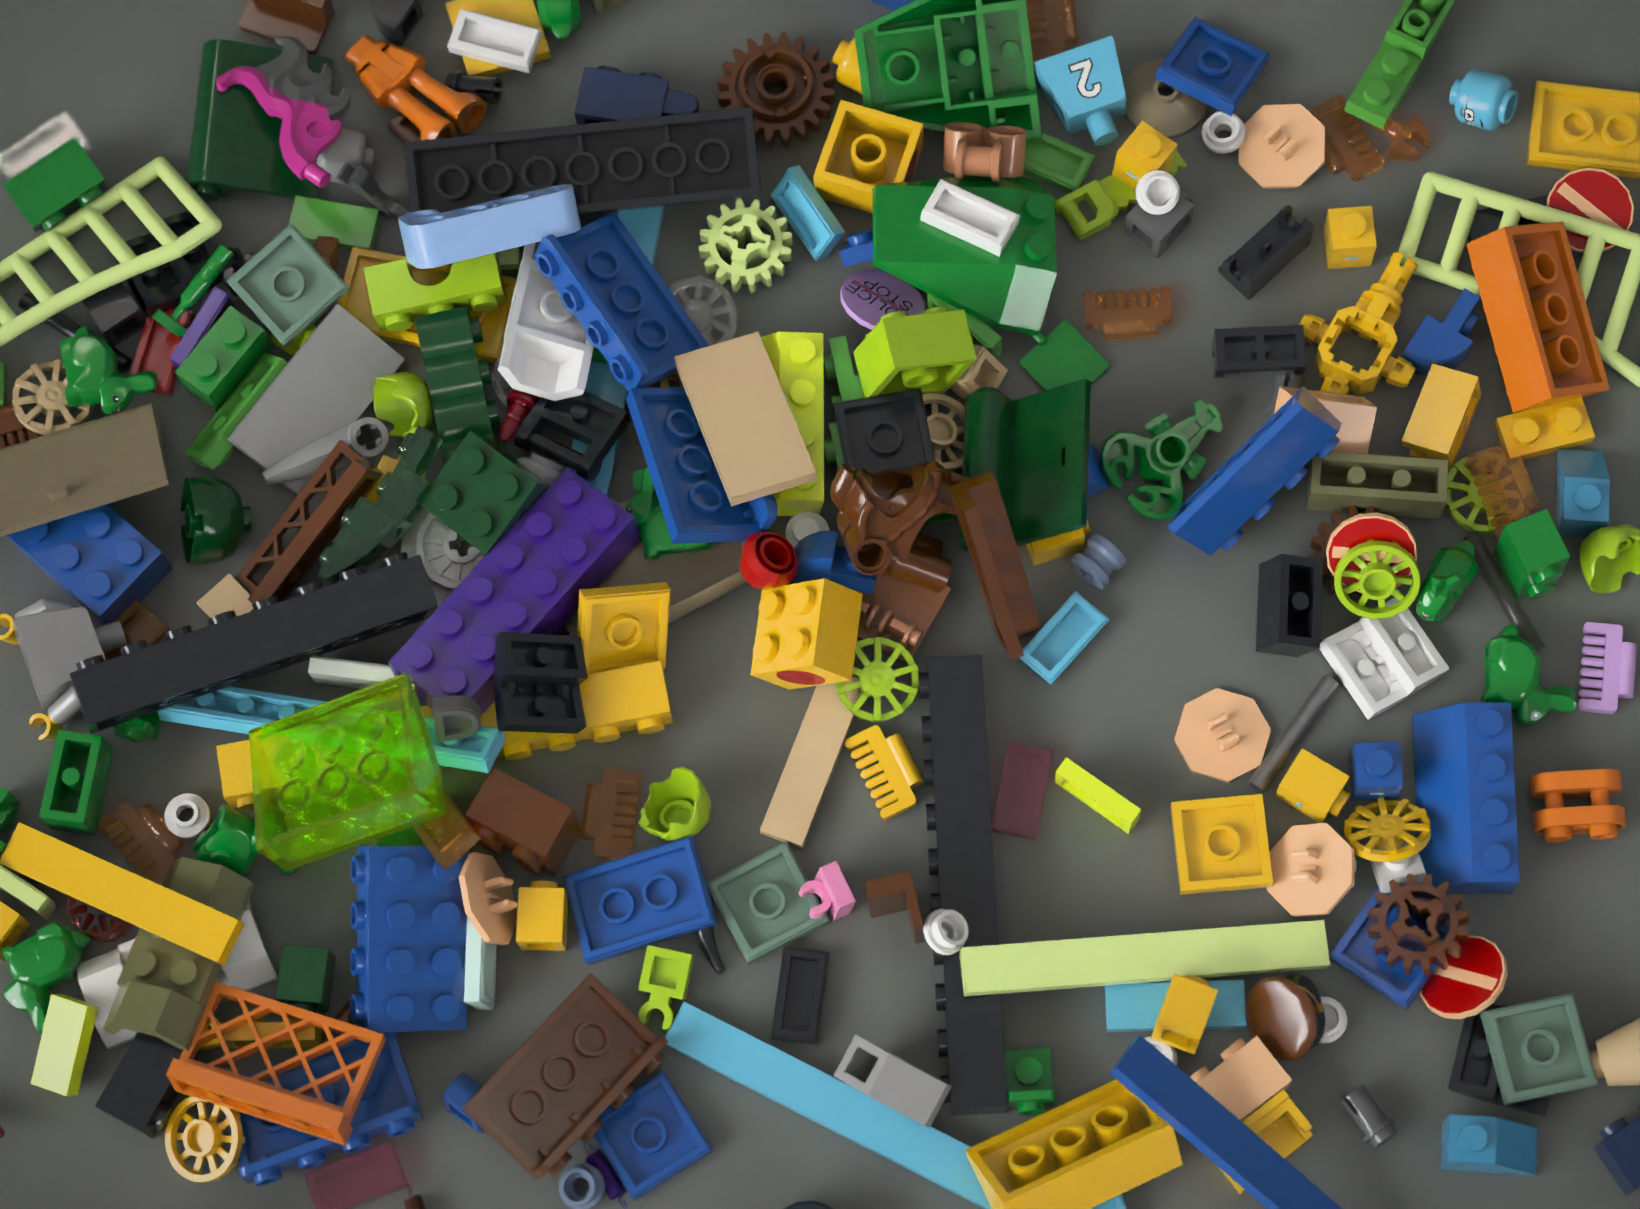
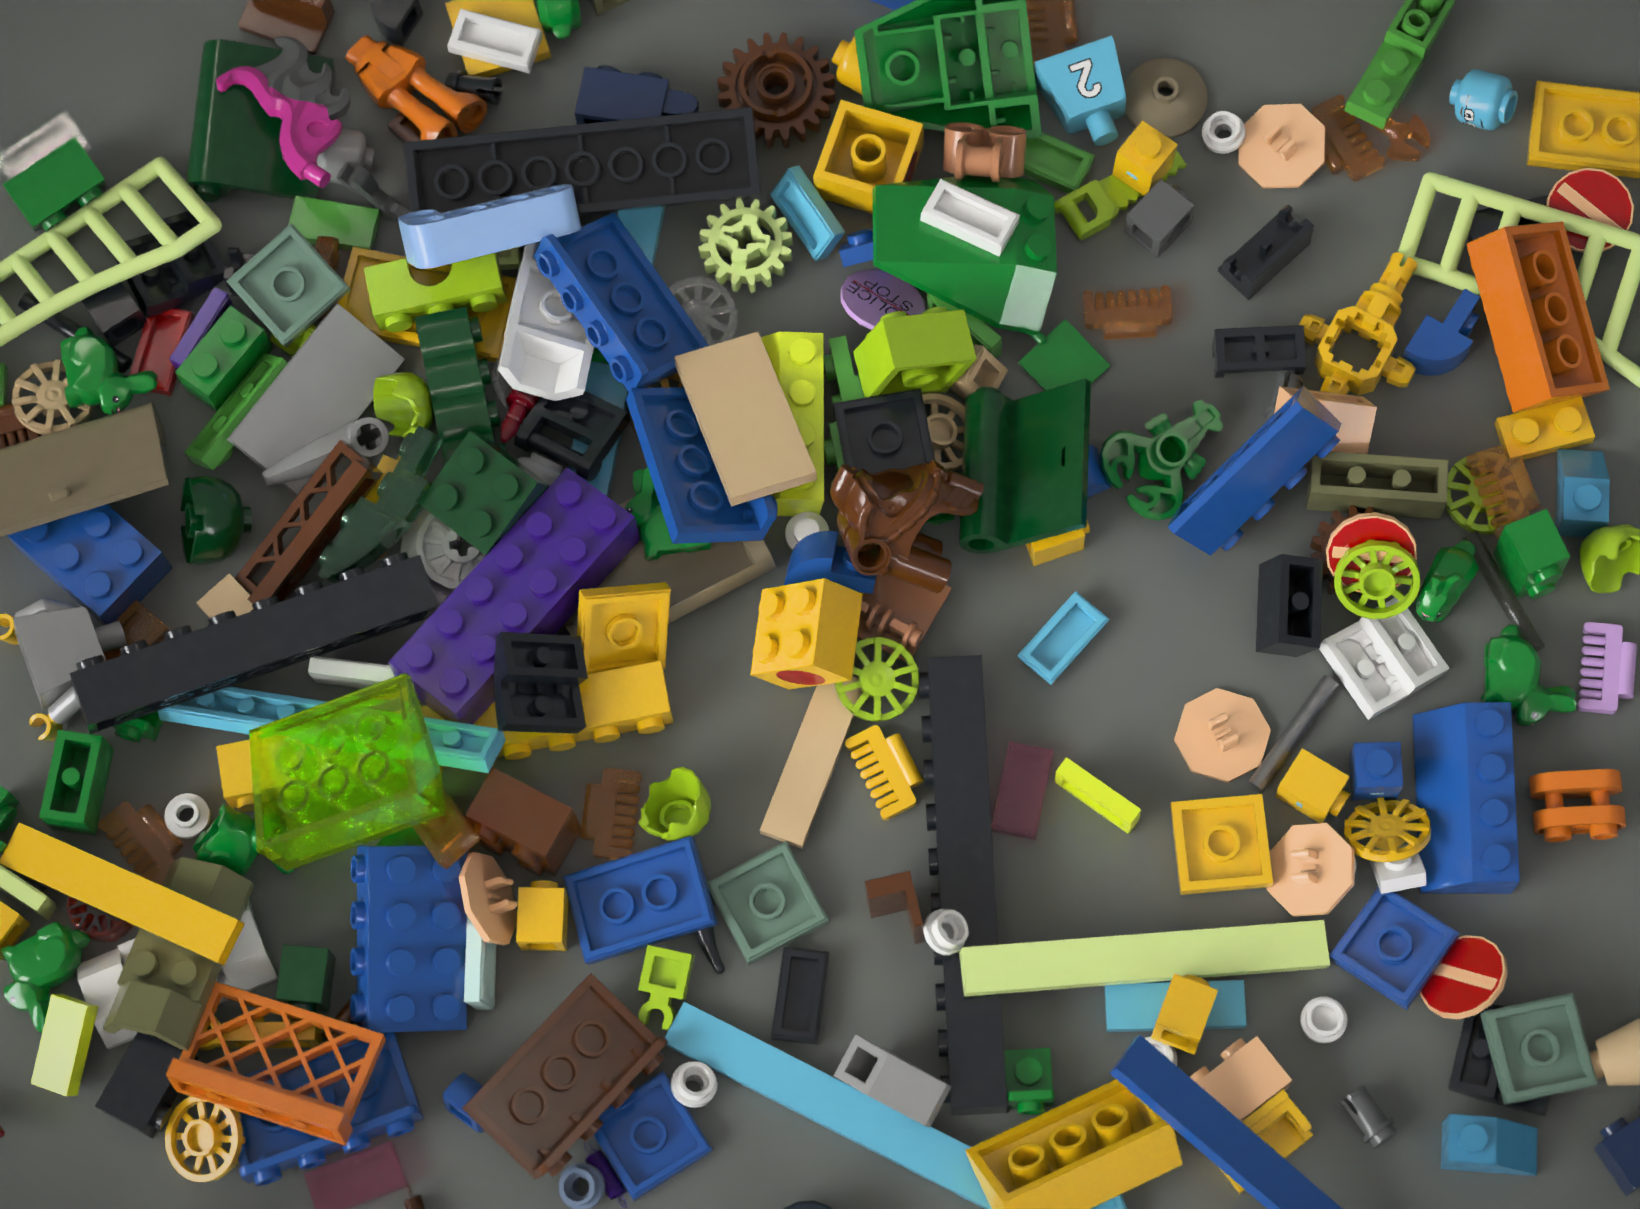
(195, 290): green piece -> none
(455, 717): dark grey tile -> none
(702, 1075): none -> white plate
(768, 560): red cone -> none
(833, 891): bright pink tile -> none
(996, 560): reddish brown fence -> none
(1098, 561): sand blue wheel -> none
(1157, 192): white plate -> none
(1212, 66): blue tile -> none
(1286, 1015): reddish brown piece -> none
(1349, 237): yellow brick -> none
(1433, 913): reddish brown gear -> none
(1442, 414): yellow hinge -> none

